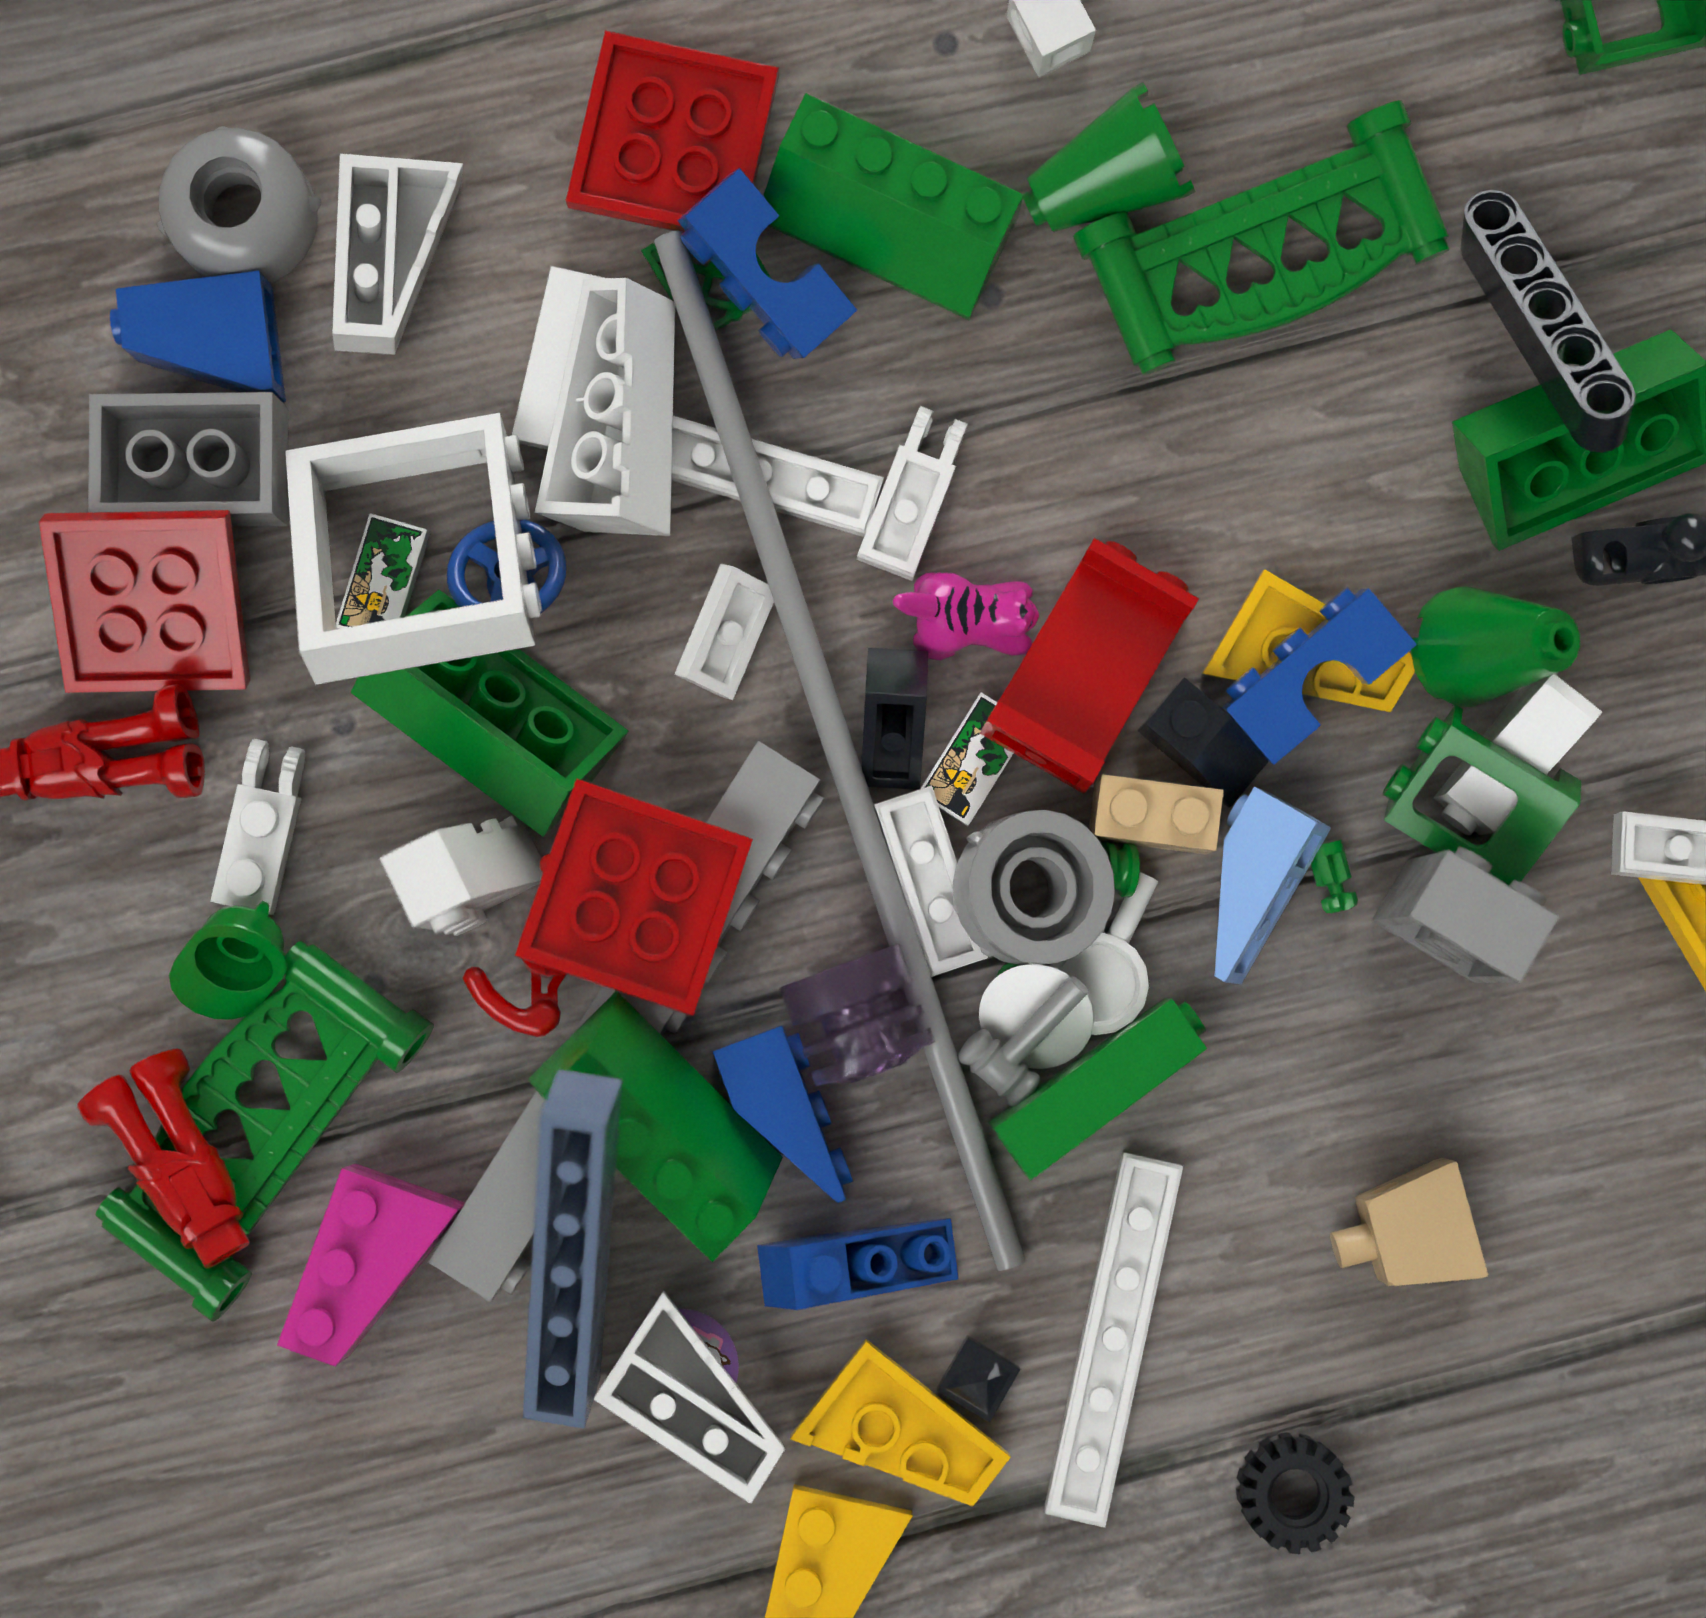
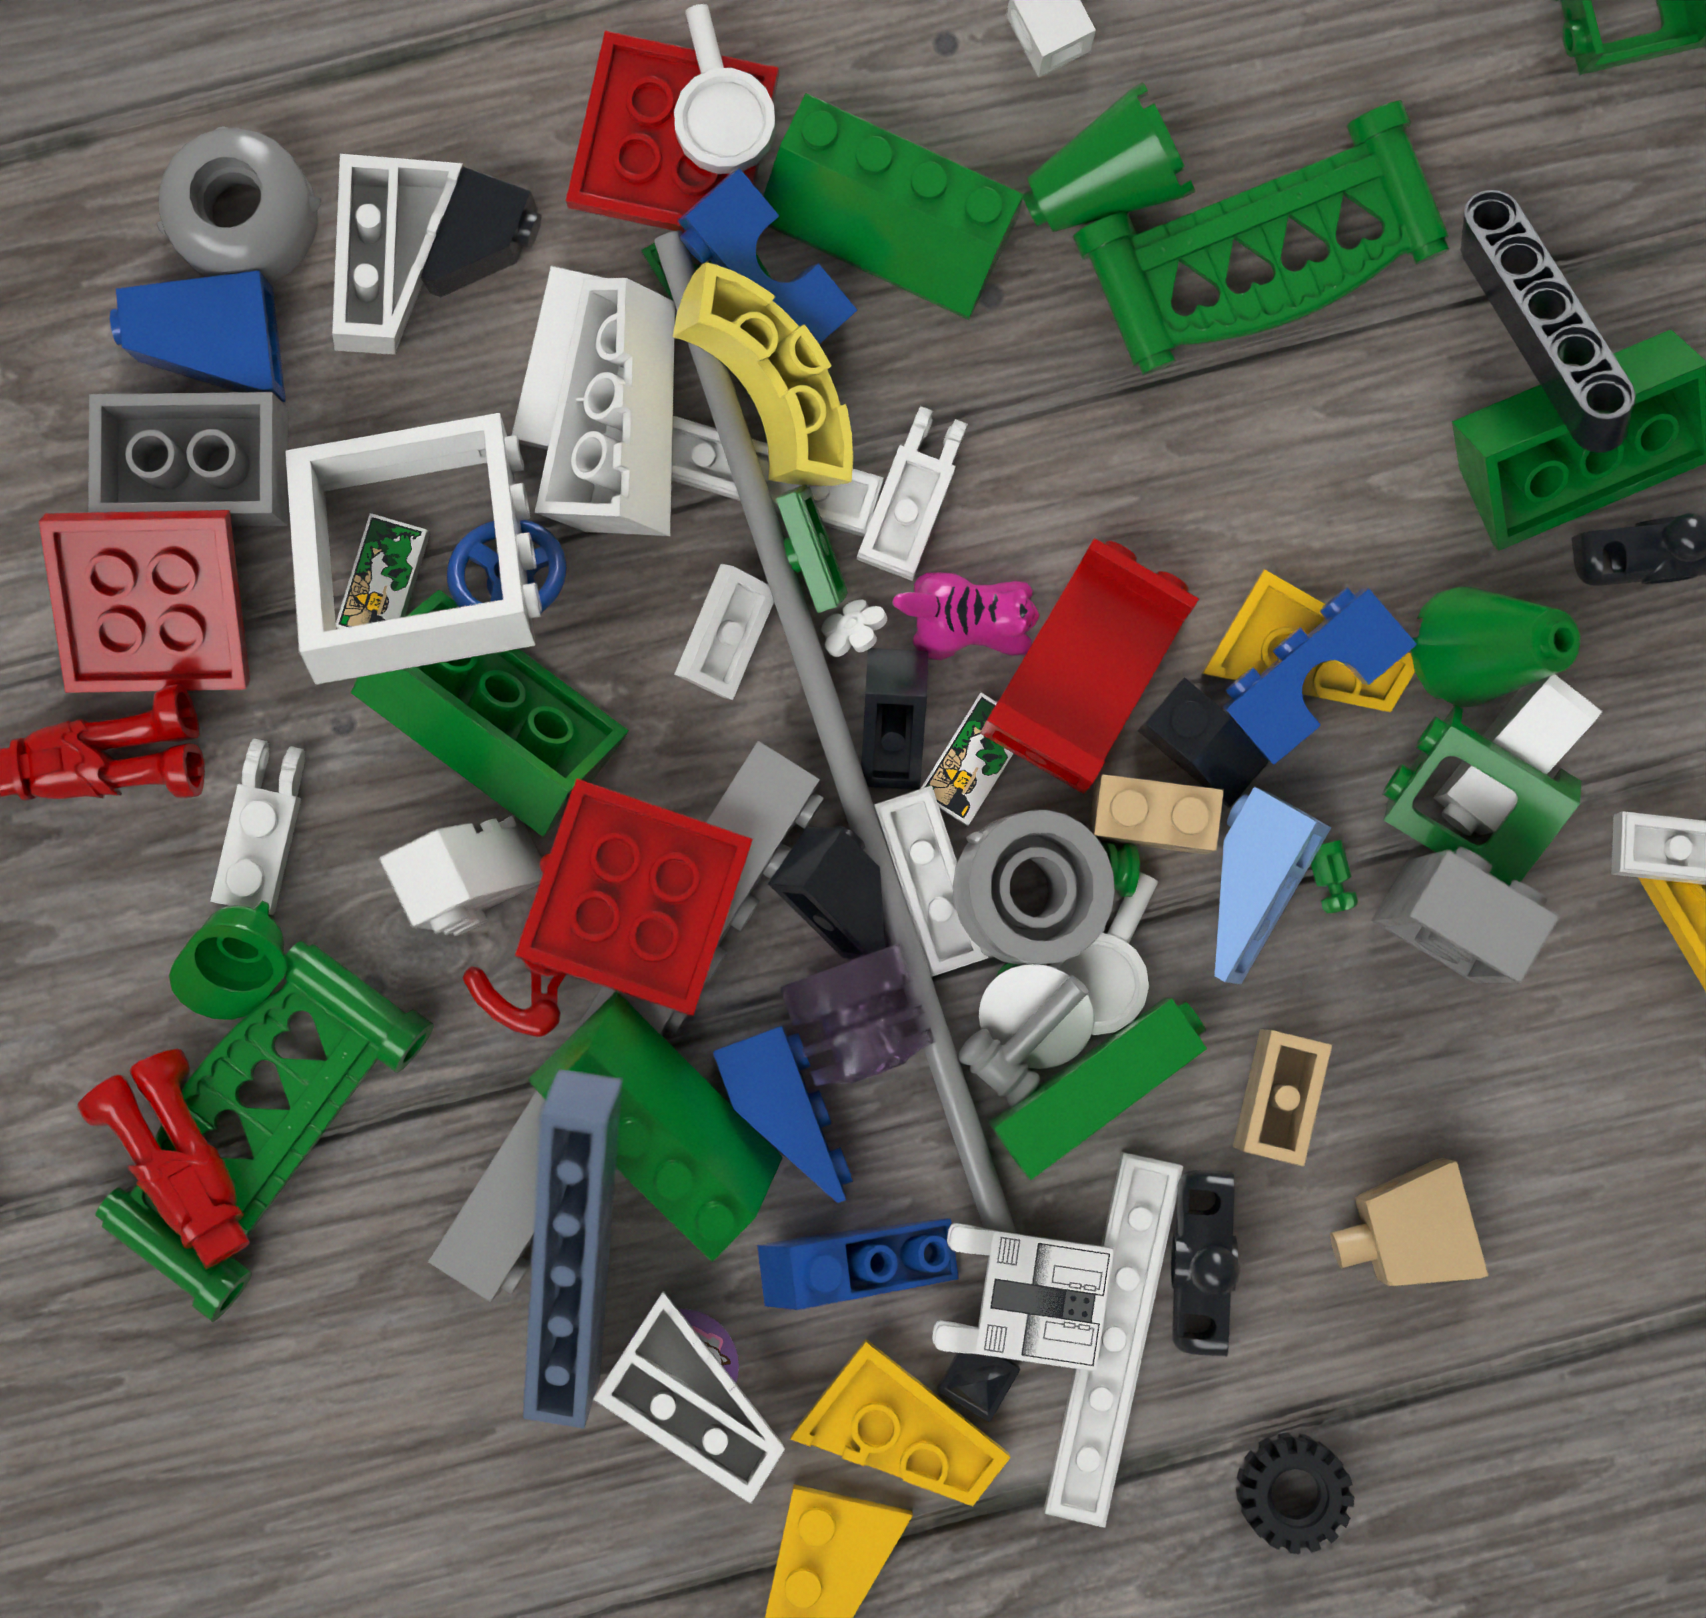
(361, 1259): dark pink wedge -> none
(480, 232): none -> black slope
(723, 113): none -> white piece
(780, 370): none -> light yellow brick
(810, 548): none -> plate
(834, 889): none -> black slope
(853, 628): none -> white plant
(1038, 1299): none -> white flag
(1204, 1263): none -> black piece
(1282, 1096): none -> tan brick

